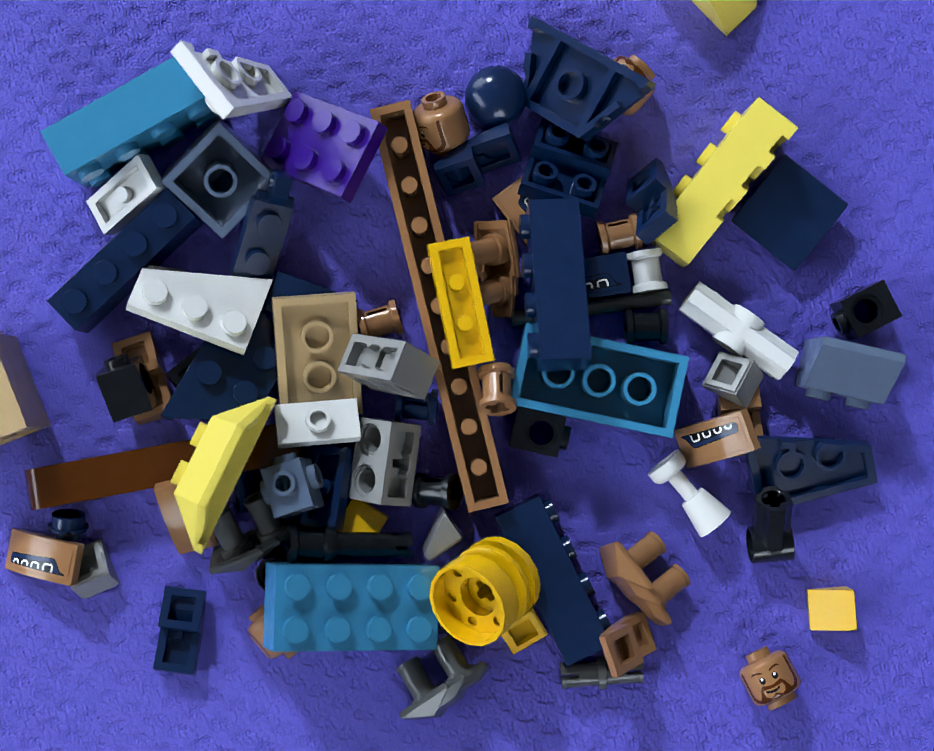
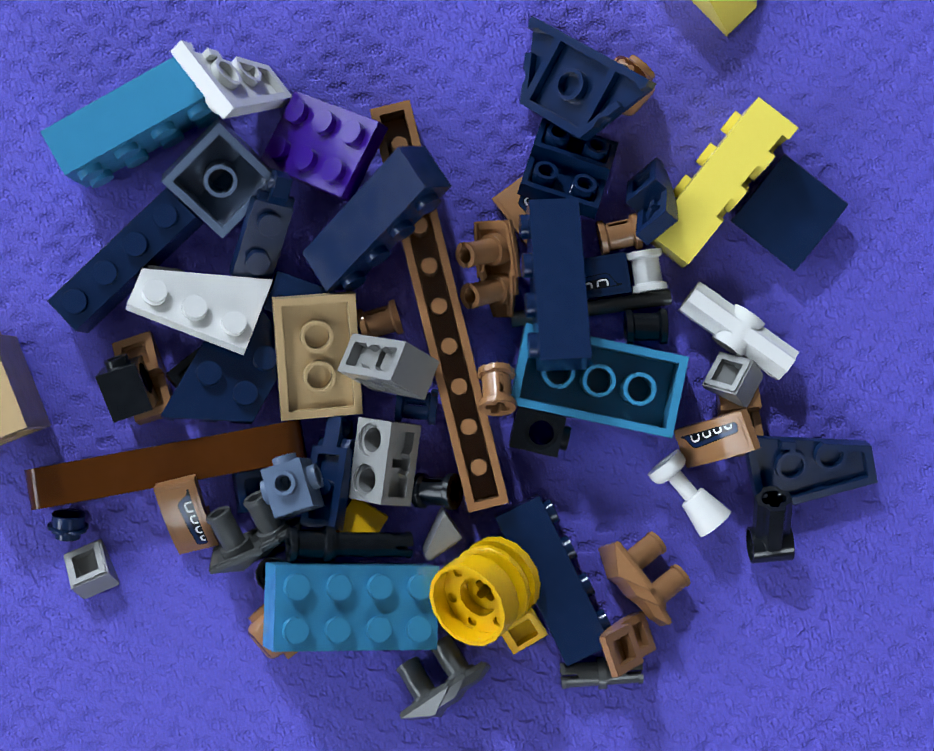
(44, 557): medium nougat slope -> none
(126, 194): white plate -> none
(180, 630): dark blue slope -> none
(216, 466): light yellow wedge -> none
(317, 423): white plate -> none
(377, 218): none -> dark blue brick
(441, 123): medium nougat head -> none
(460, 302): yellow plate -> none
(466, 164): dark blue slope -> none
(495, 97): dark blue hair -> none
(770, 678): medium nougat head -> none
(831, 609): yellow slope -> none
(848, 371): sand blue slope -> none
(880, 305): black brick -> none

